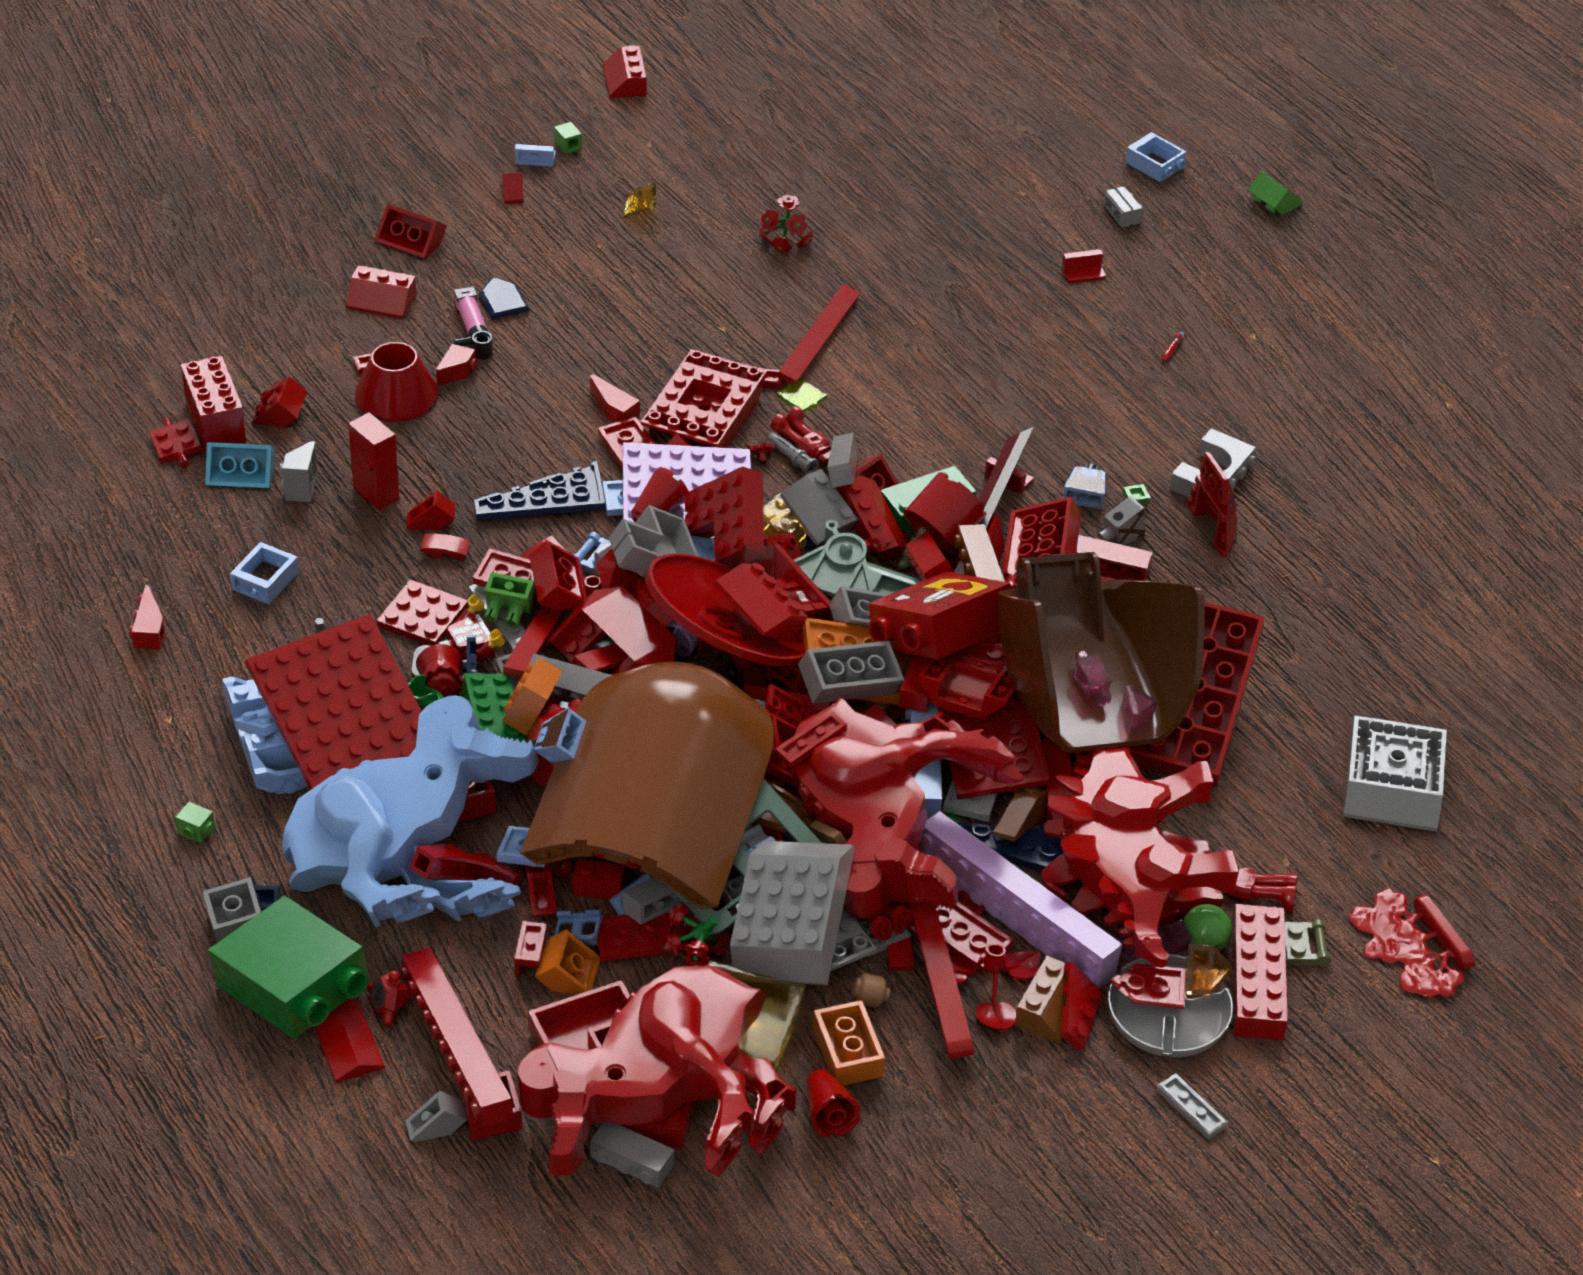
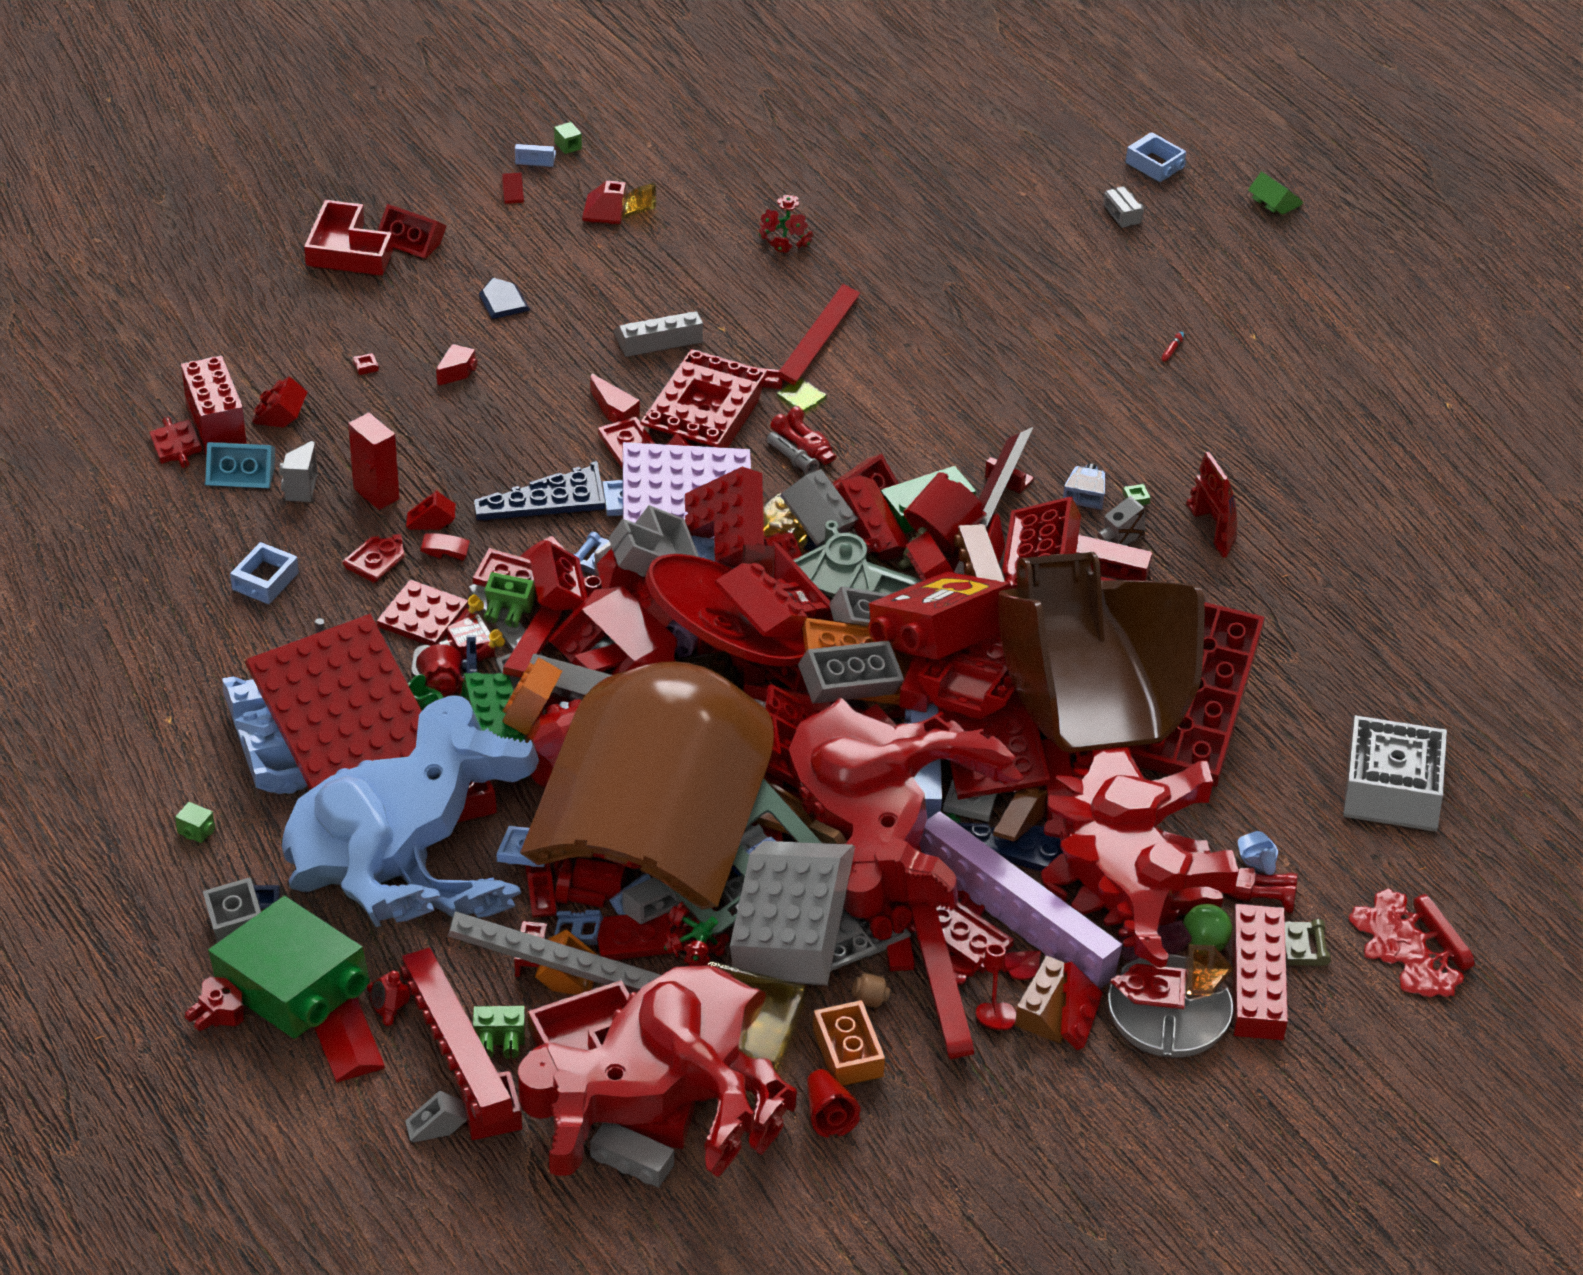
(148, 625): slope -> none
(216, 1005): none -> red hinge
(343, 245): none -> red piece
(375, 557): none -> red tile
(381, 292): red slope -> none
(396, 384): red cone -> none
(451, 862): red arch -> none
(479, 337): black piece -> none
(500, 1027): none -> bright green brick
(547, 953): none -> light grey plate
(560, 736): light blue torso -> none
(566, 893): none -> red piece
(606, 203): none -> red slope
(626, 73): red slope -> none
(660, 333): none -> light grey slope
(660, 492): red cone -> none
(761, 450): red plant -> none
(803, 743): red plate -> none
(843, 460): light grey brick -> none
(1083, 266): red panel -> none
(1092, 677): clear pink piece -> none
(1137, 707): clear pink slope -> none
(1192, 1106): light grey tile -> none
(1227, 451): light grey arch -> none
(1258, 852): none -> light blue hair

